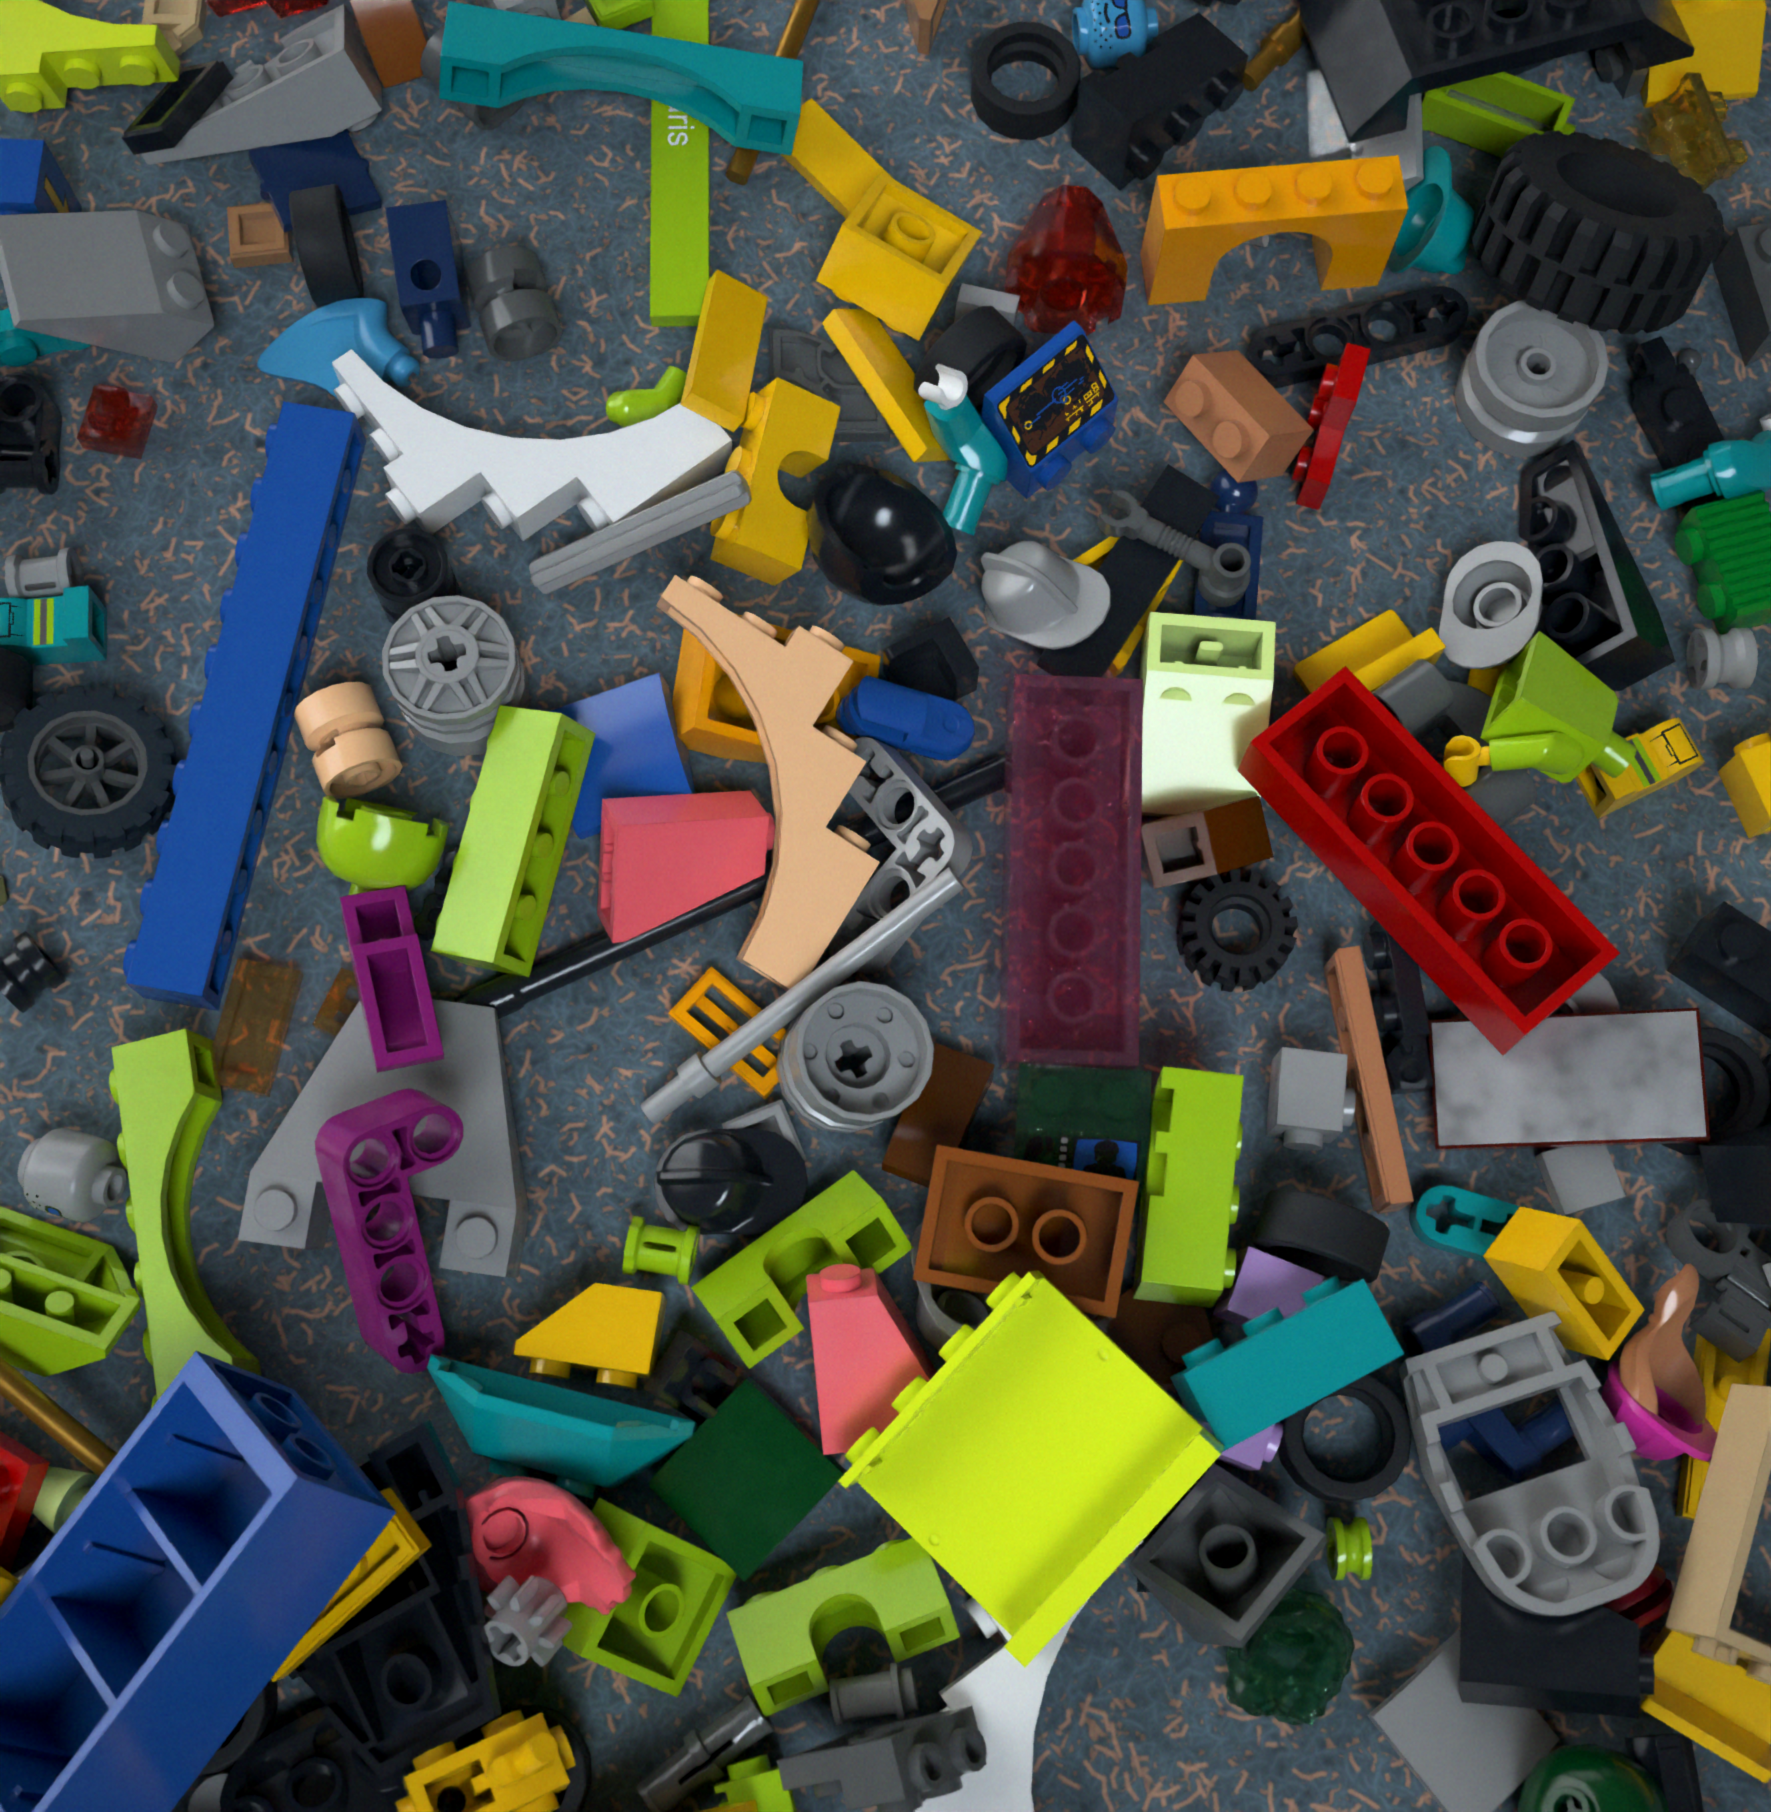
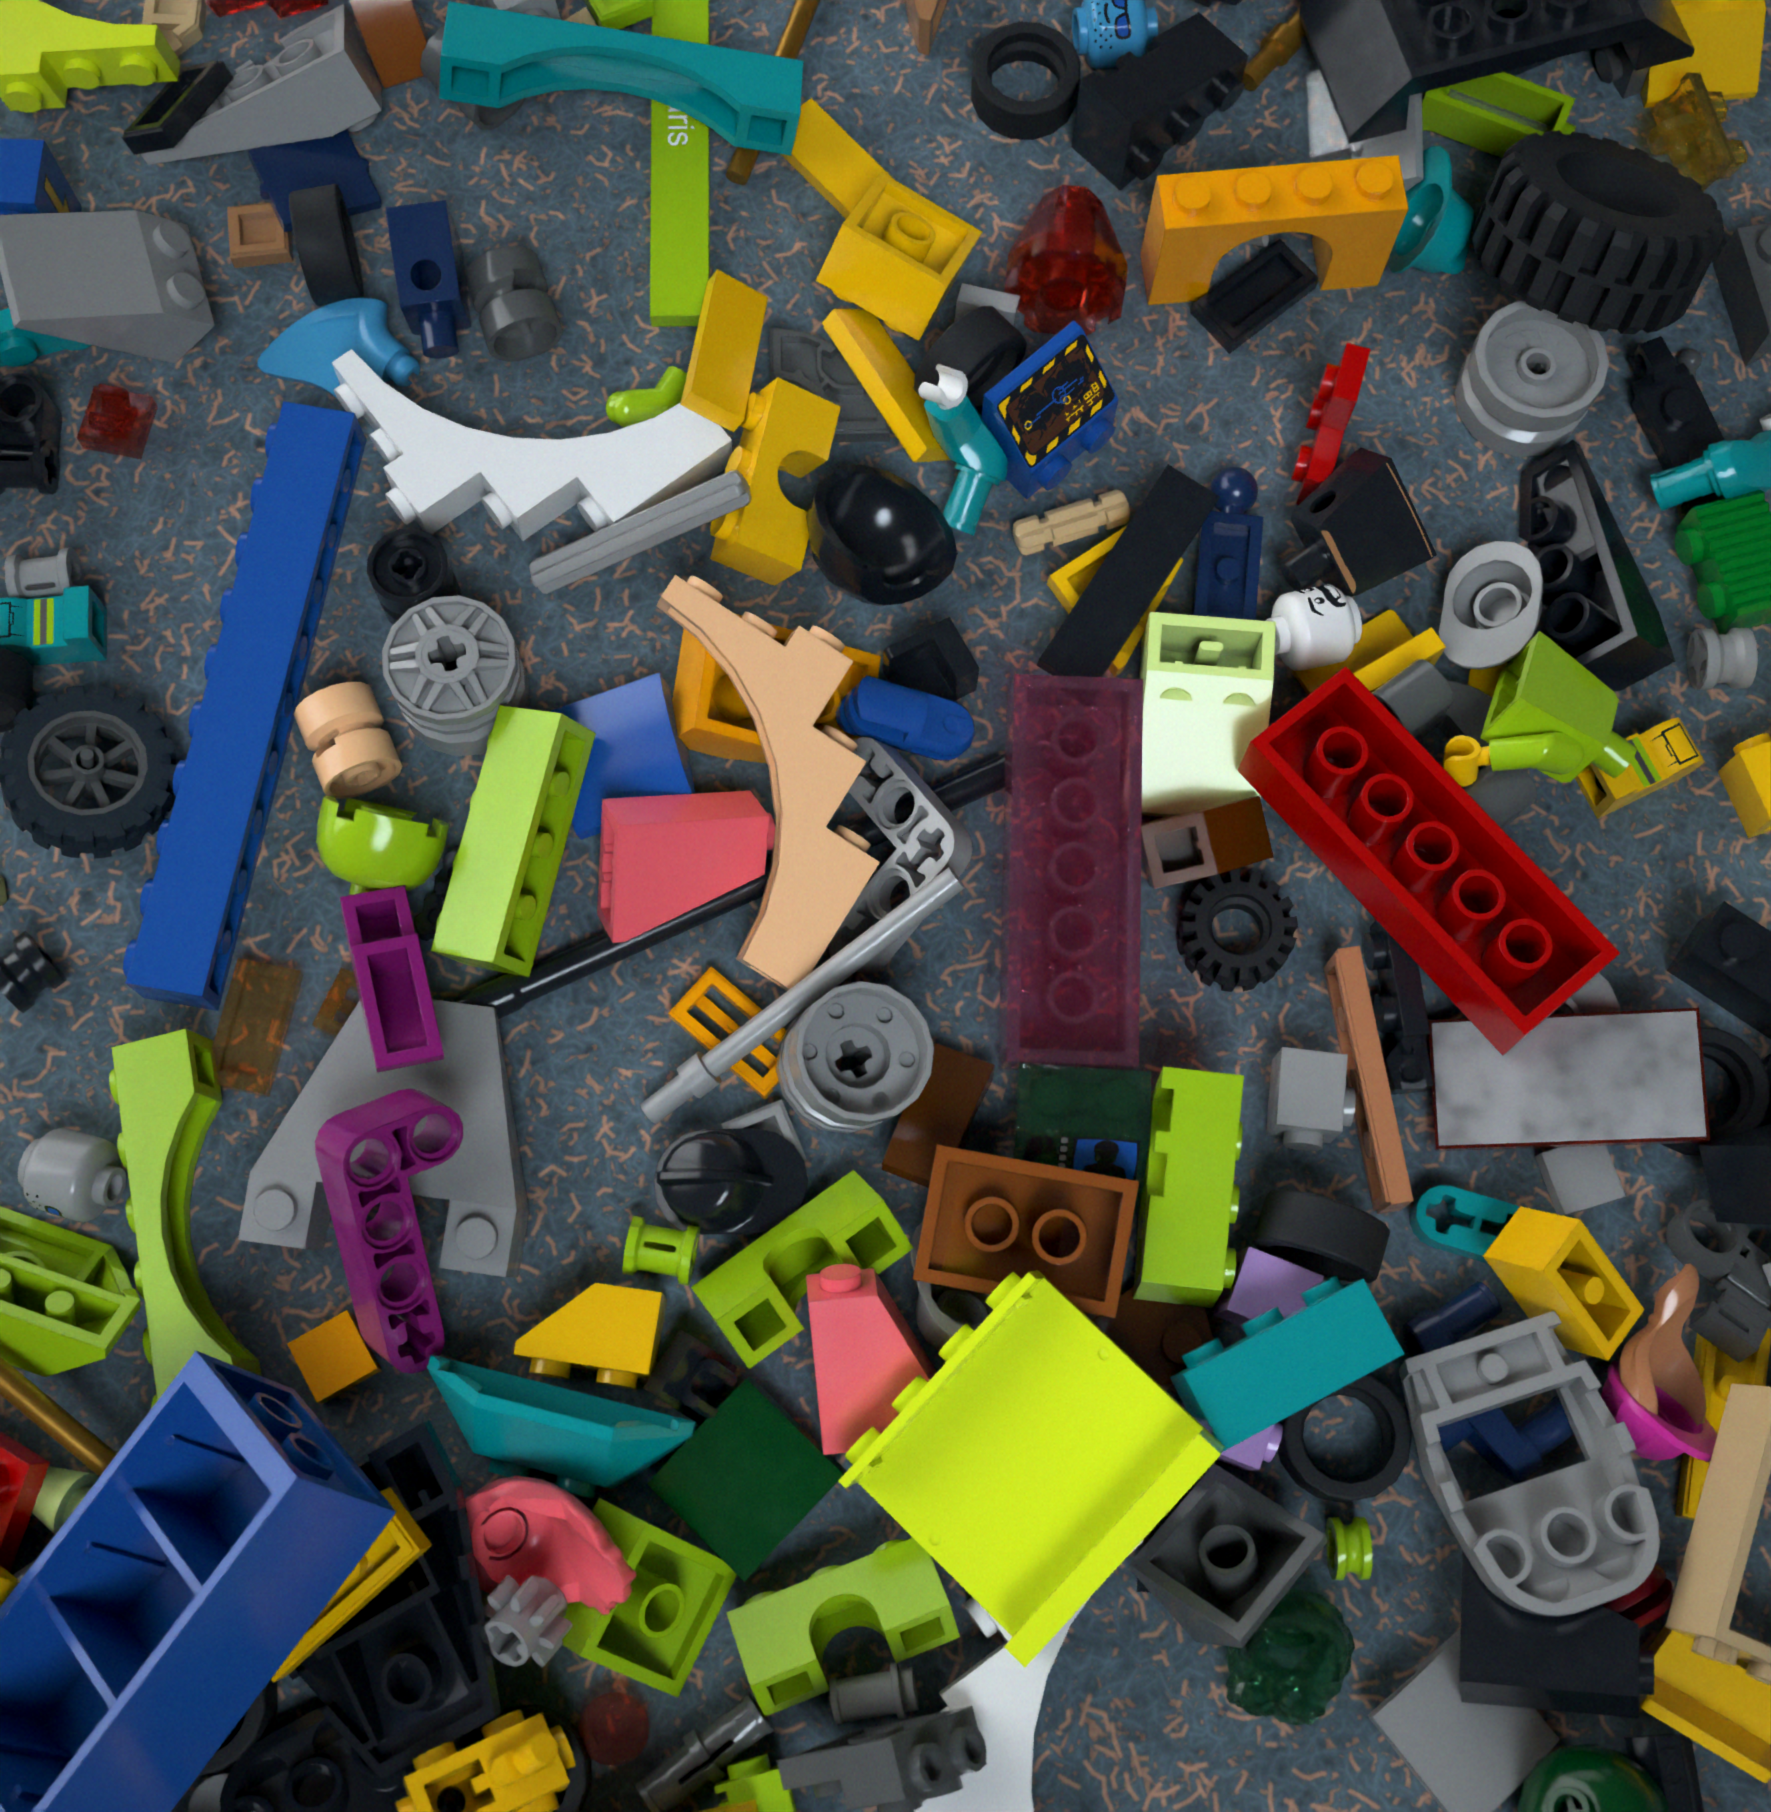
(334, 1357): none -> light orange tile
(615, 1728): none -> clear red tile
(1042, 596): light grey piece -> none
(1071, 522): none -> tan axle
(1214, 582): dark grey brick -> none
(1238, 415): nougat brick -> none
(1254, 296): none -> black tile
(1315, 627): none -> white head
(1352, 327): black beam -> none
(1357, 528): none -> black torso

